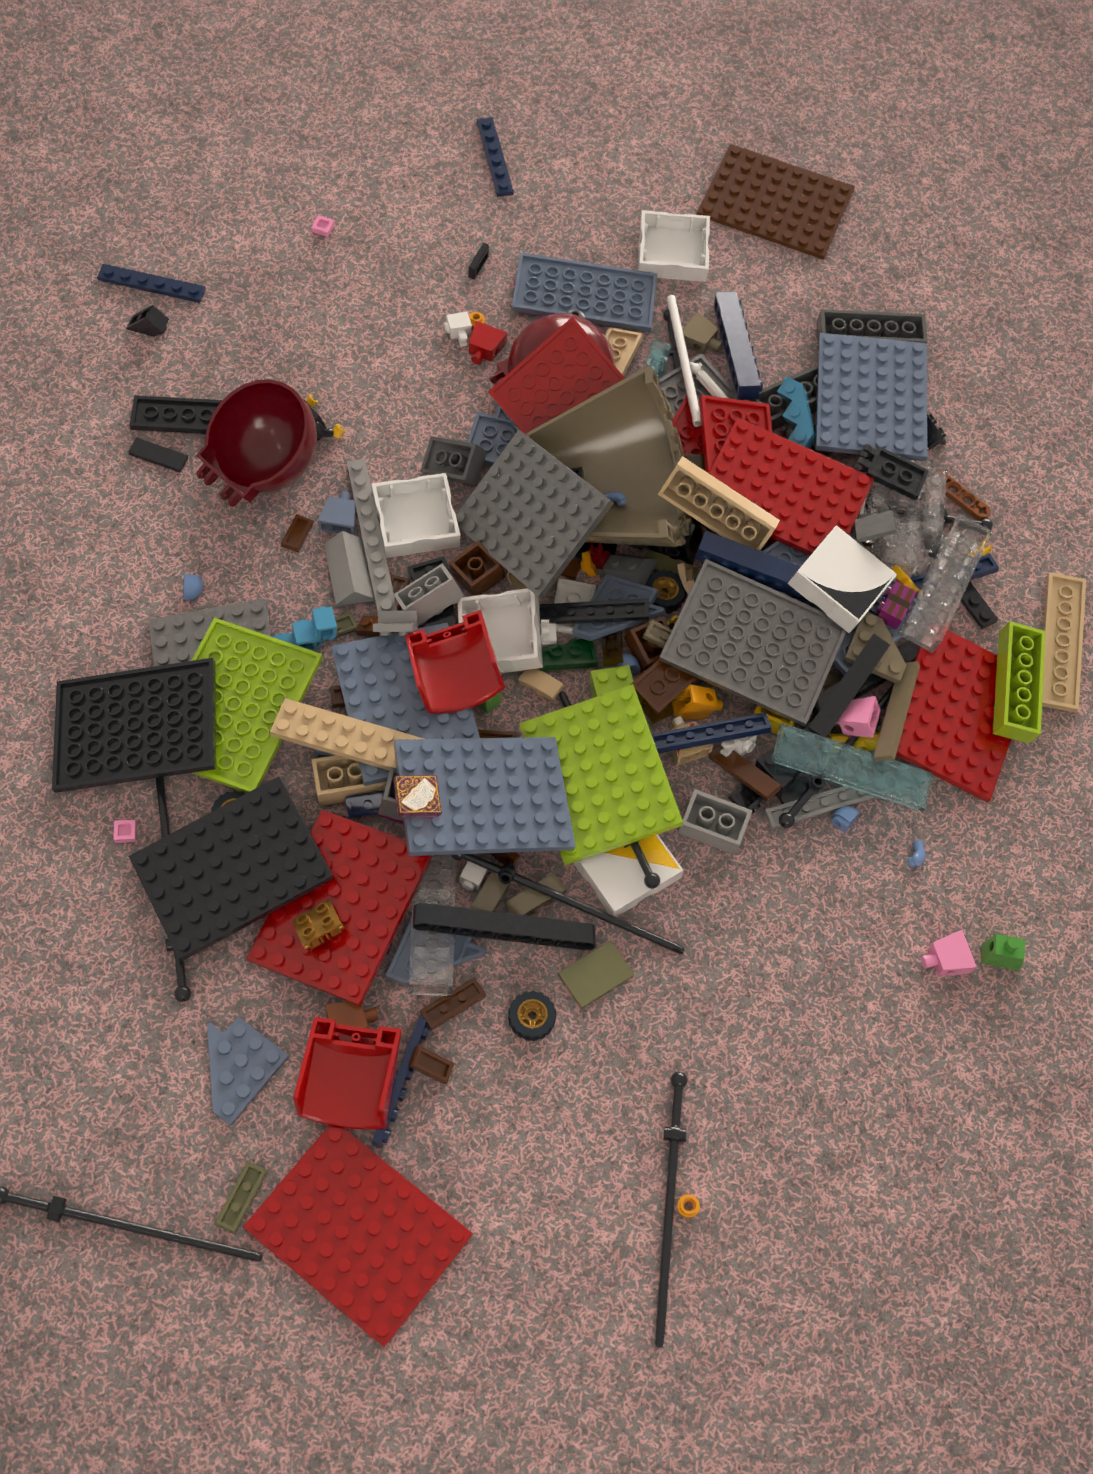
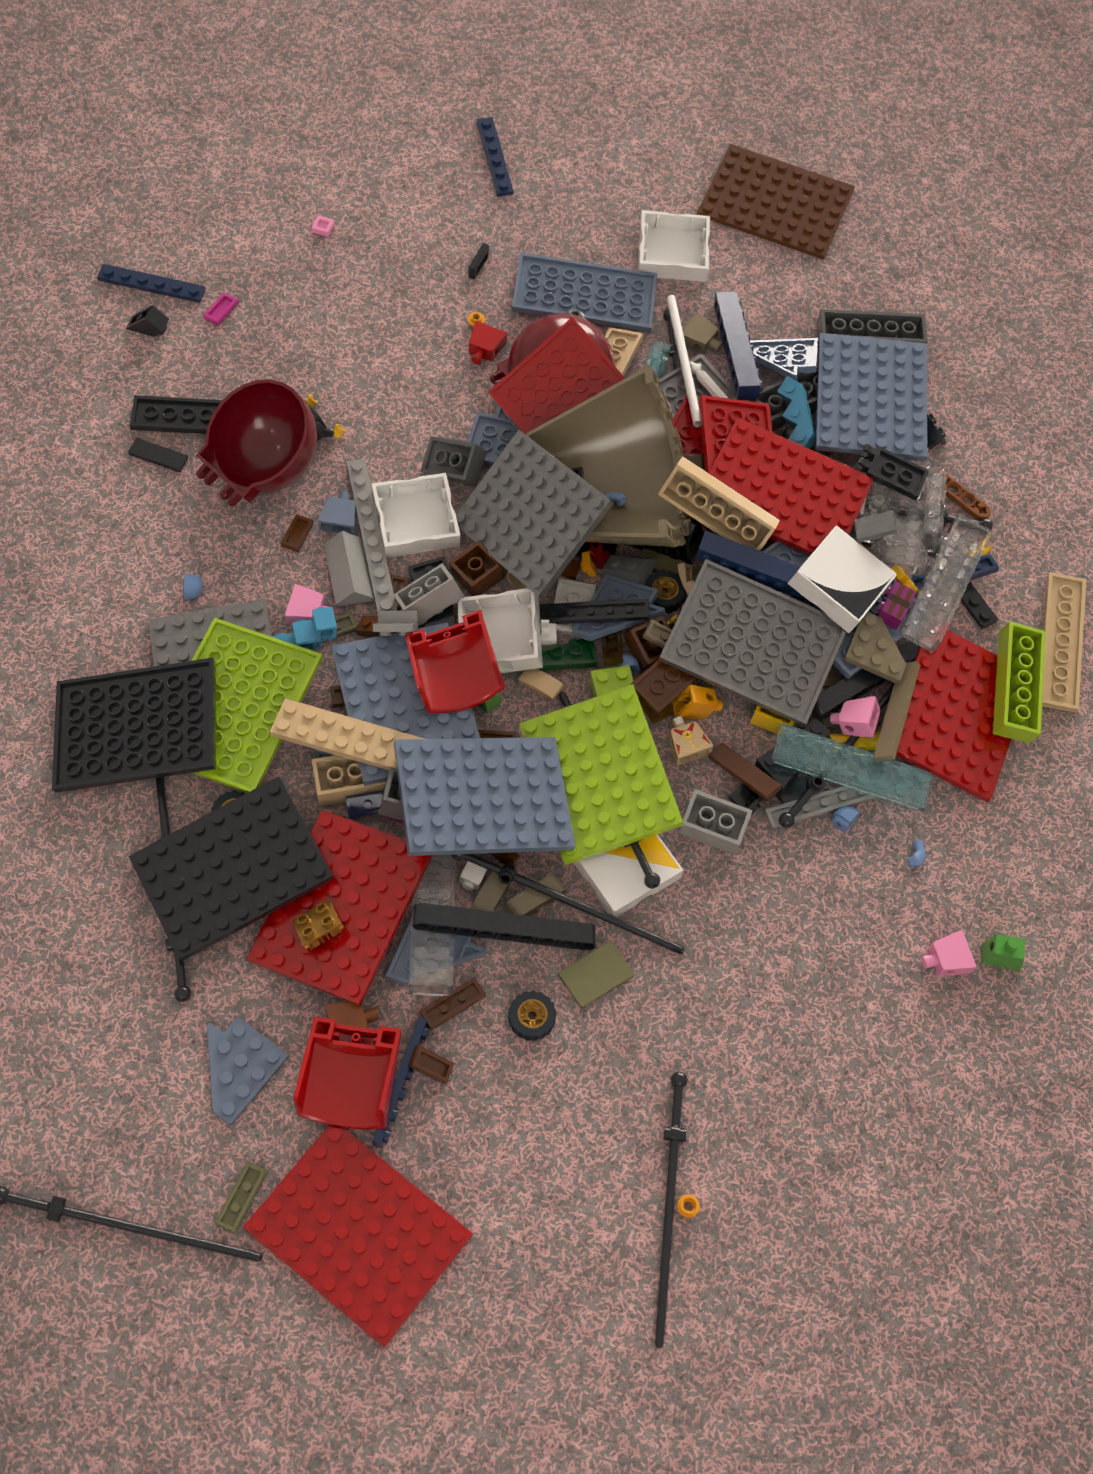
(125, 831): bright pink plate -> none
(220, 309): none -> dark pink tile
(302, 603): none -> bright pink torso
(417, 796): tile -> none
(459, 327): white brick -> none
(711, 733): dark blue plate -> none
(740, 745): white brick -> none
(787, 355): none -> sand blue wing
(849, 686): black tile -> none

